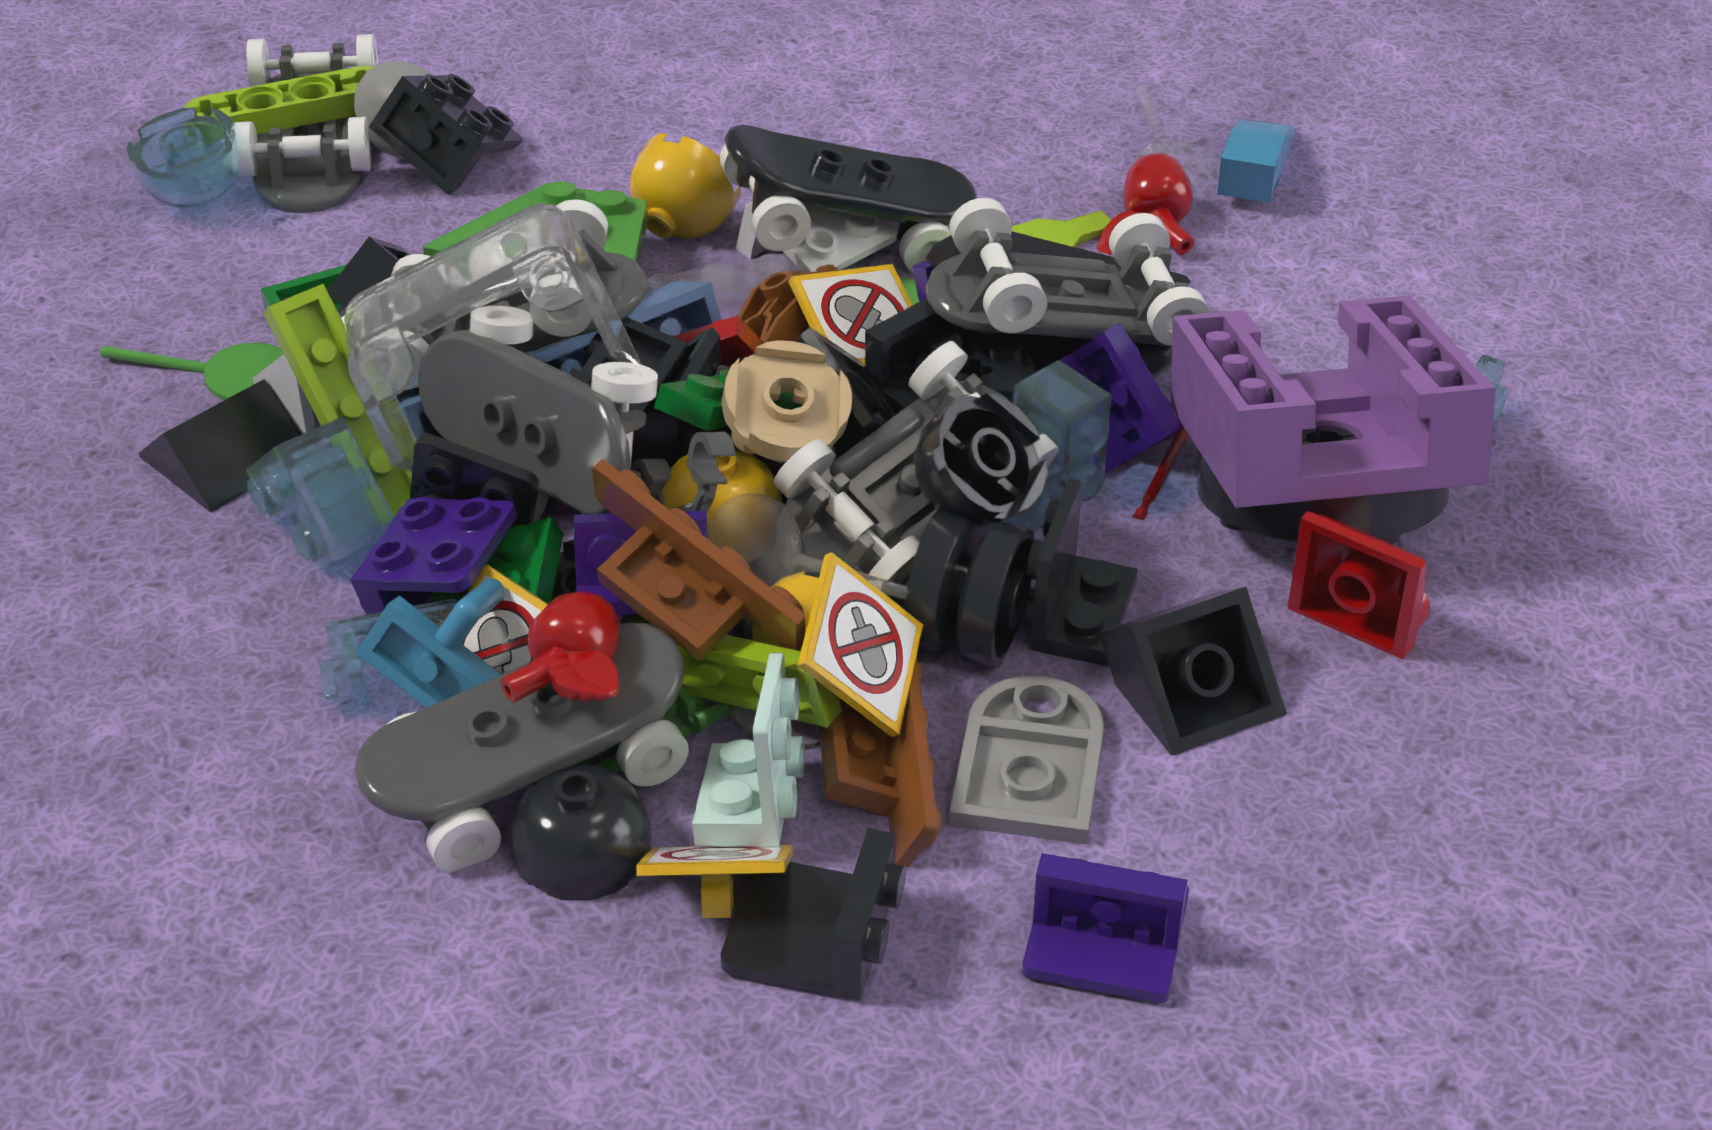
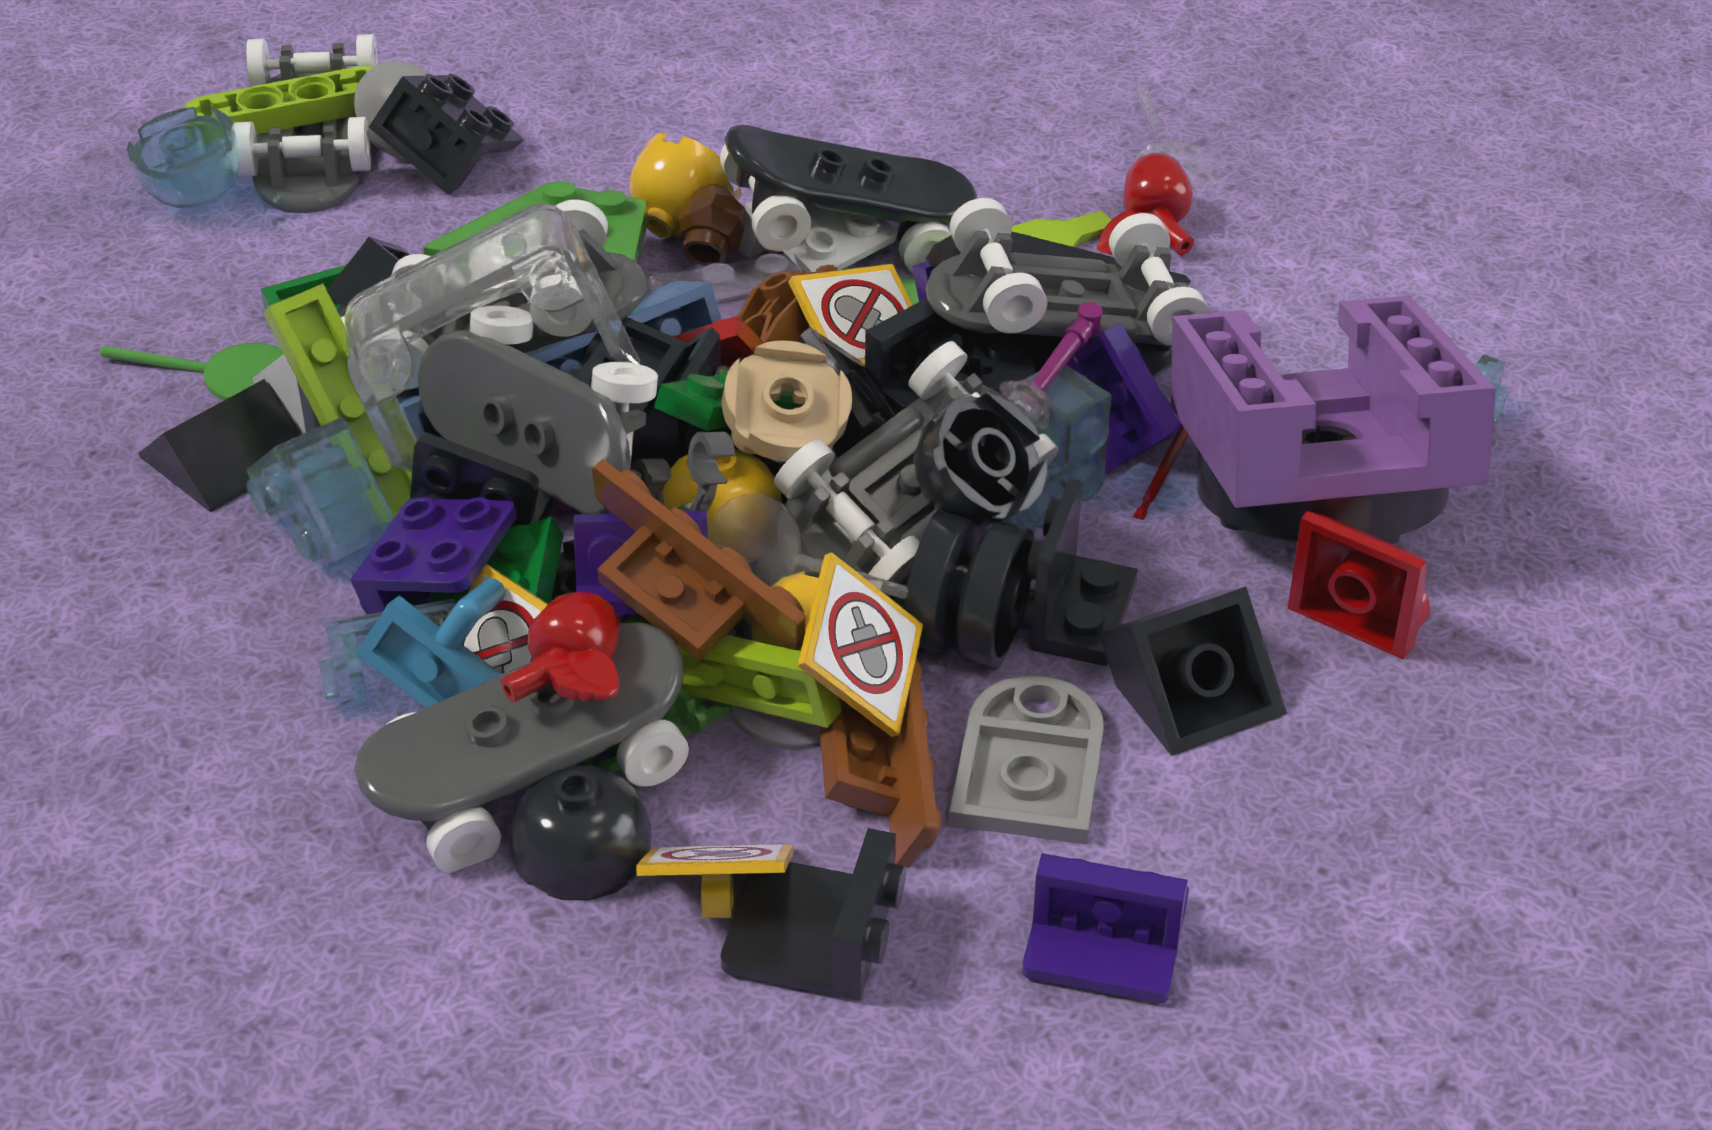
(711, 225): none -> reddish brown rock
(753, 783): light aqua bracket -> none
(1030, 394): none -> piece
(1254, 159): dark azure slope -> none

